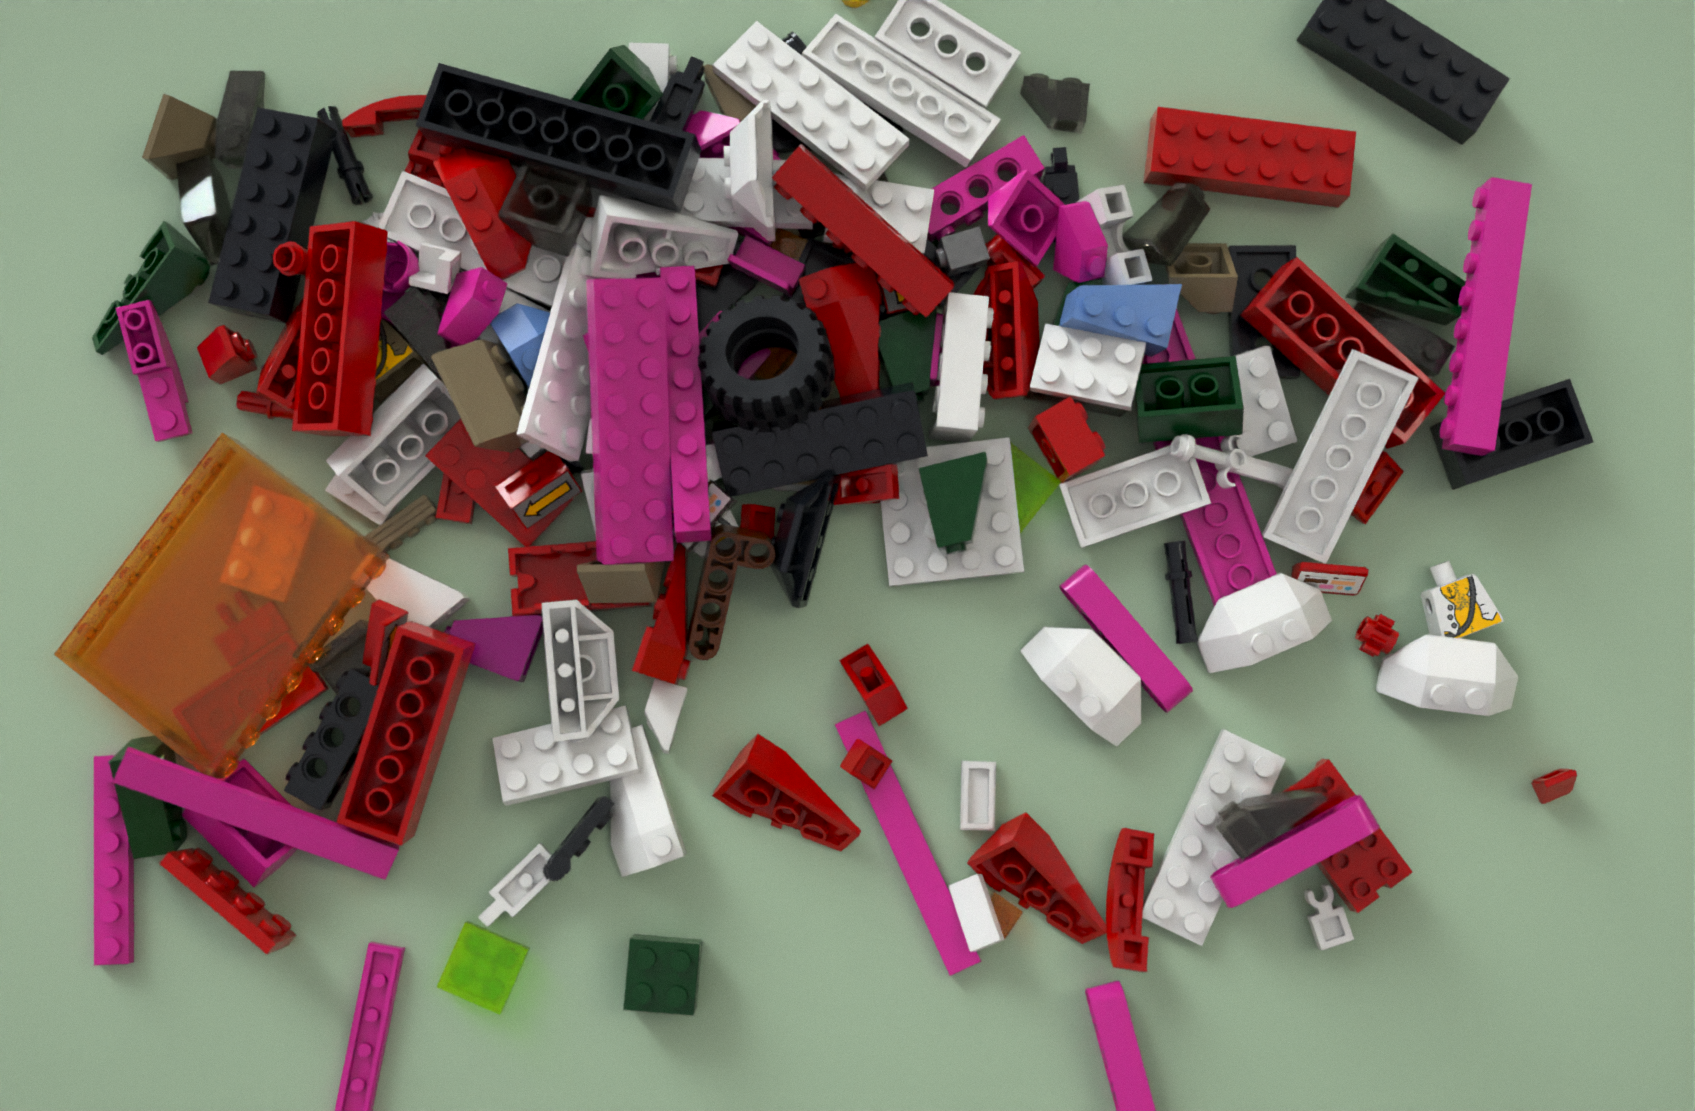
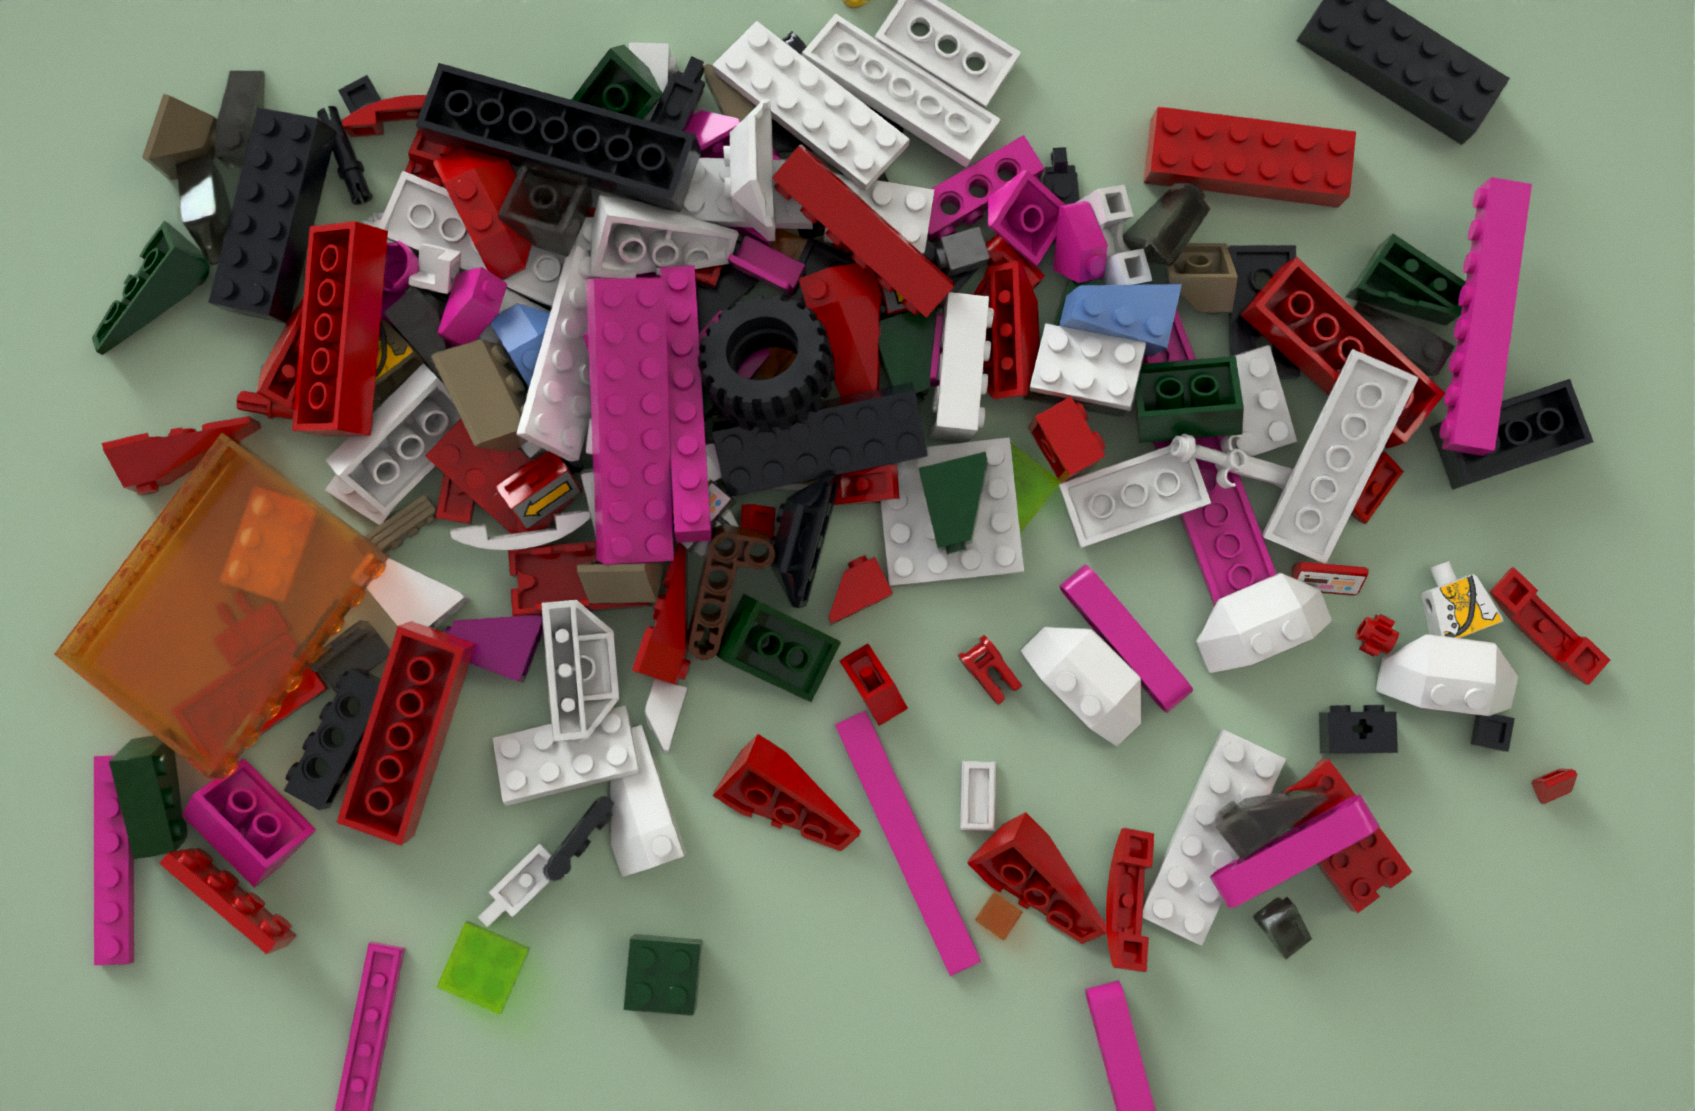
(153, 462): none -> red wedge
(157, 370): dark pink slope -> none
(227, 355): red slope -> none
(255, 813): dark pink tile -> none
(290, 259): red cone -> none
(359, 94): none -> black plate
(381, 630): red panel -> none
(564, 524): none -> white slope
(777, 648): none -> dark green slope
(859, 589): none -> red slope
(865, 763): red slope -> none
(976, 912): white tile -> none
(979, 668): none -> red piece
(1057, 102): clear smoke slope -> none
(1180, 590): black pin -> none
(1283, 926): none -> clear smoke slope
(1328, 923): white plate -> none
(1378, 732): none -> black brick
(1493, 732): none -> black plate
(1546, 629): none -> red slope

